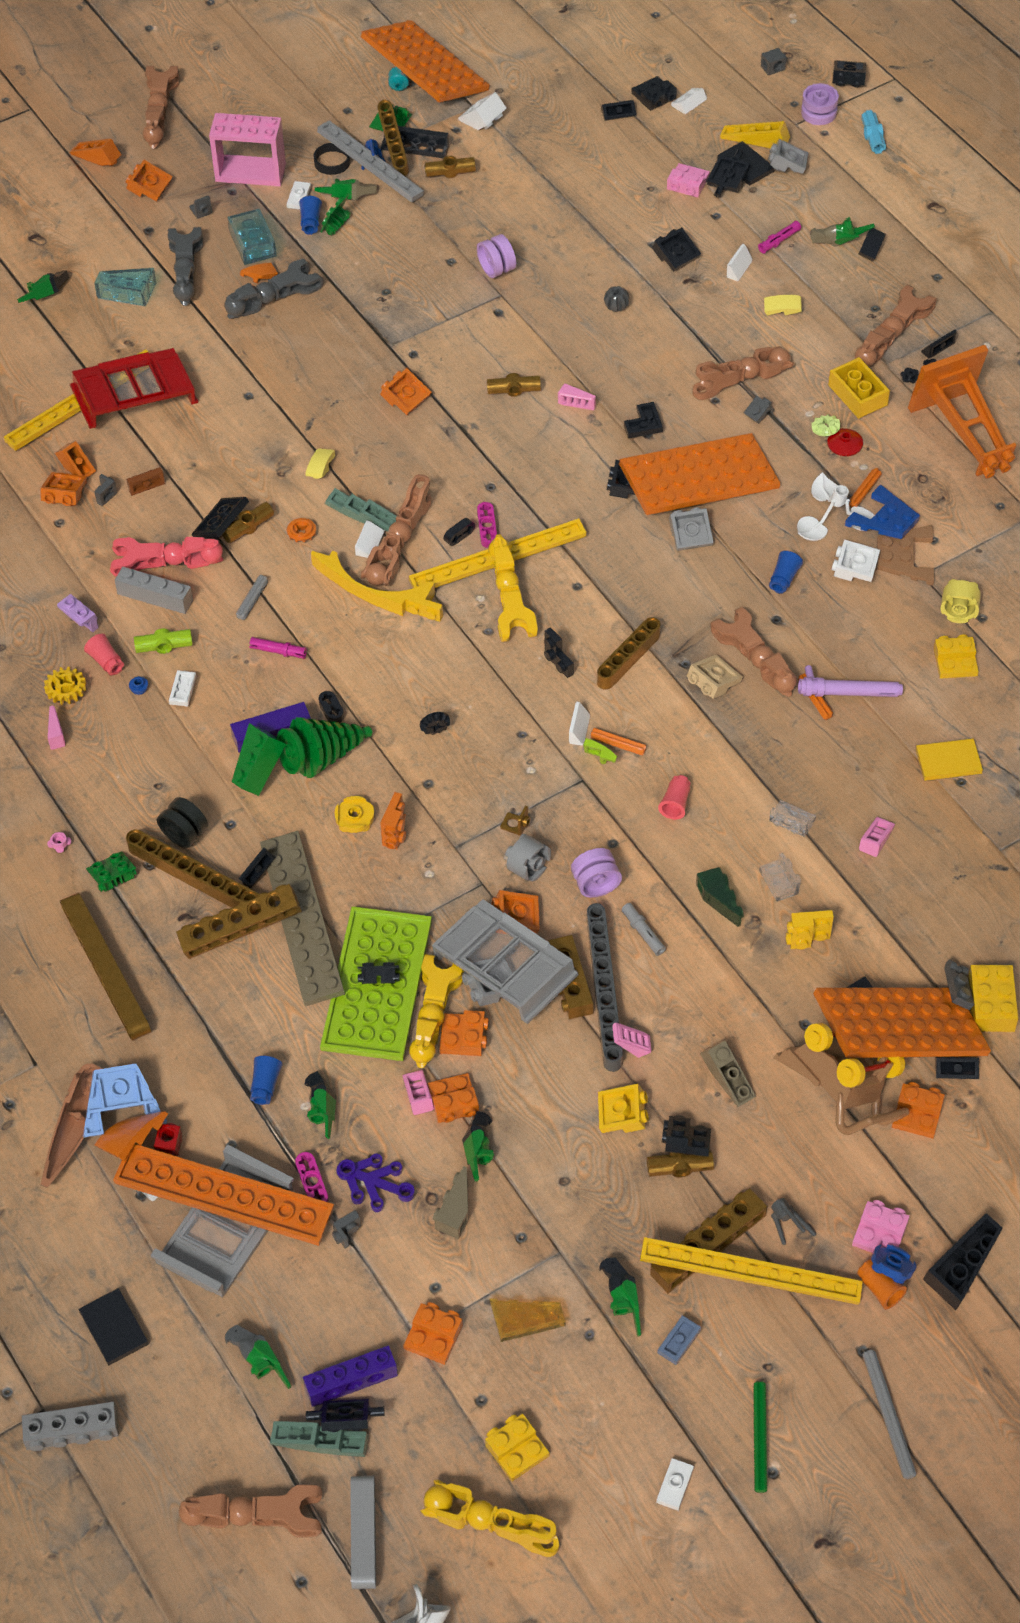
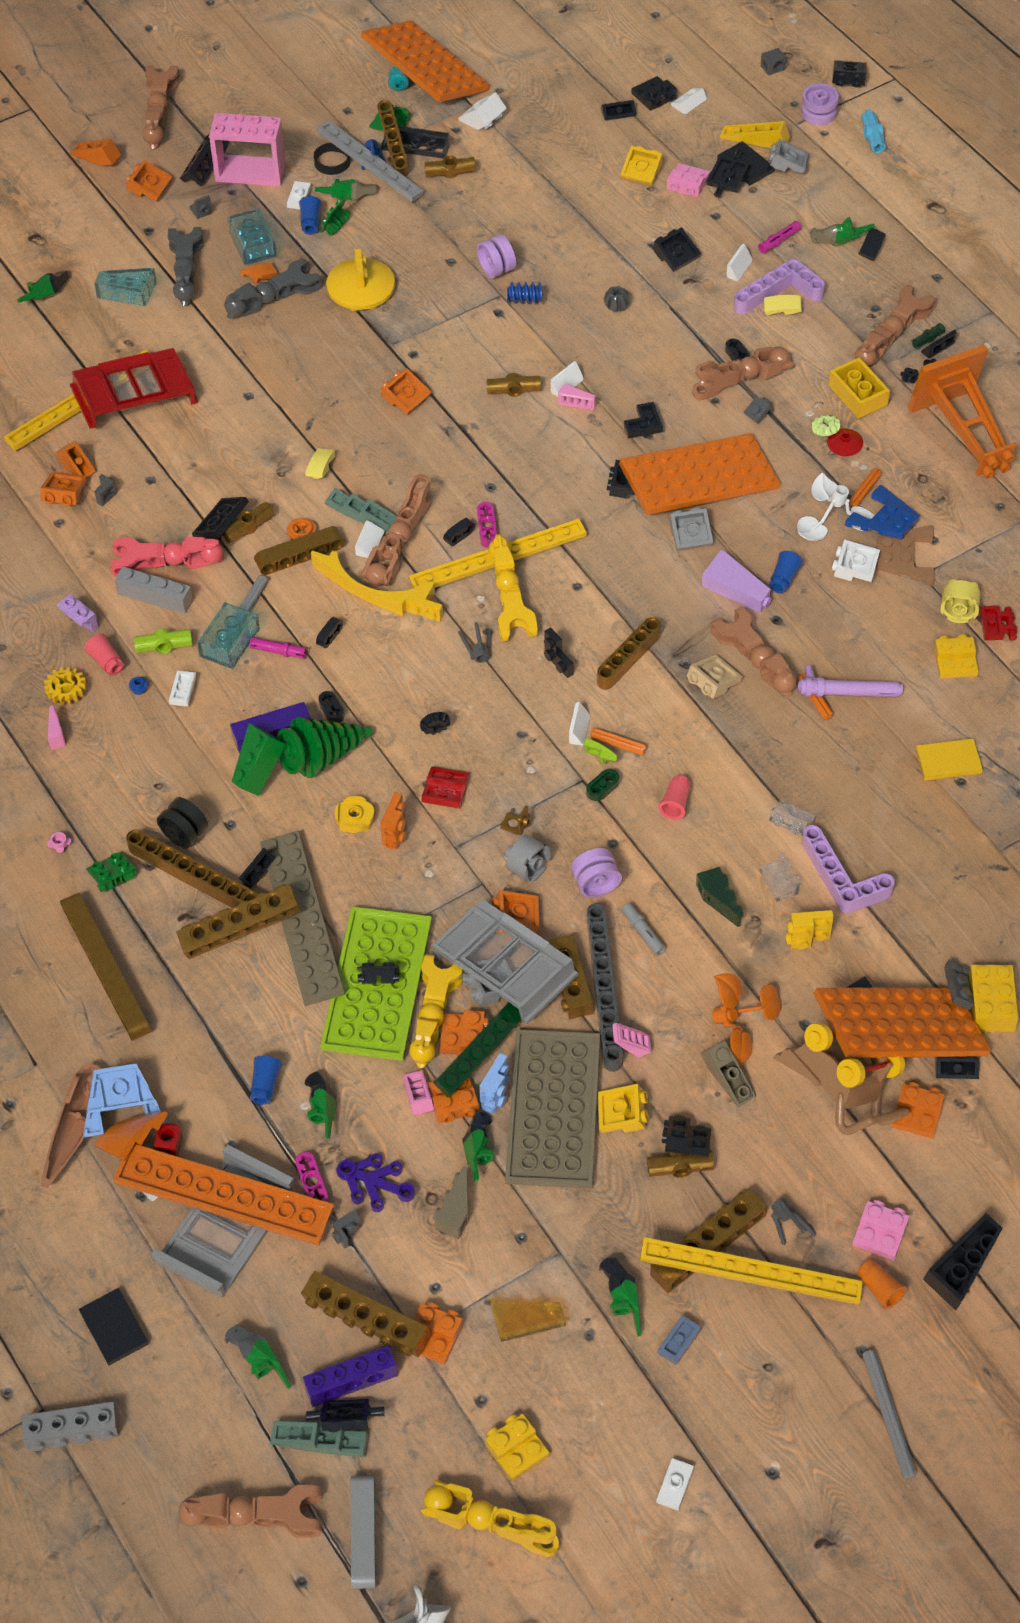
(145, 481): dark orange plate -> none
(197, 165): none -> black fence
(228, 635): none -> clear light blue brick
(298, 550): none -> pearl gold beam
(321, 1285): none -> pearl gold brick
(329, 632): none -> black beam
(360, 283): none -> yellow bracket
(445, 787): none -> red slope
(478, 1049): none -> dark green plate
(480, 652): none -> dark grey plant
(494, 1085): none -> light blue plate
(524, 293): none -> blue piece
(553, 1109): none -> dark tan plate
(570, 375): none -> white slope
(600, 784): none -> dark green plate
(642, 165): none -> yellow plate
(729, 991): none -> orange plant
(734, 353): none -> black beam
(736, 583): none -> lavender slope
(760, 1437): green axle -> none
(776, 281): none -> lavender beam
(815, 843): none -> lavender beam
(875, 838): bright pink slope -> none
(893, 1263): blue plate -> none
(928, 336): none -> clear green pin
(992, 626): none -> red plate

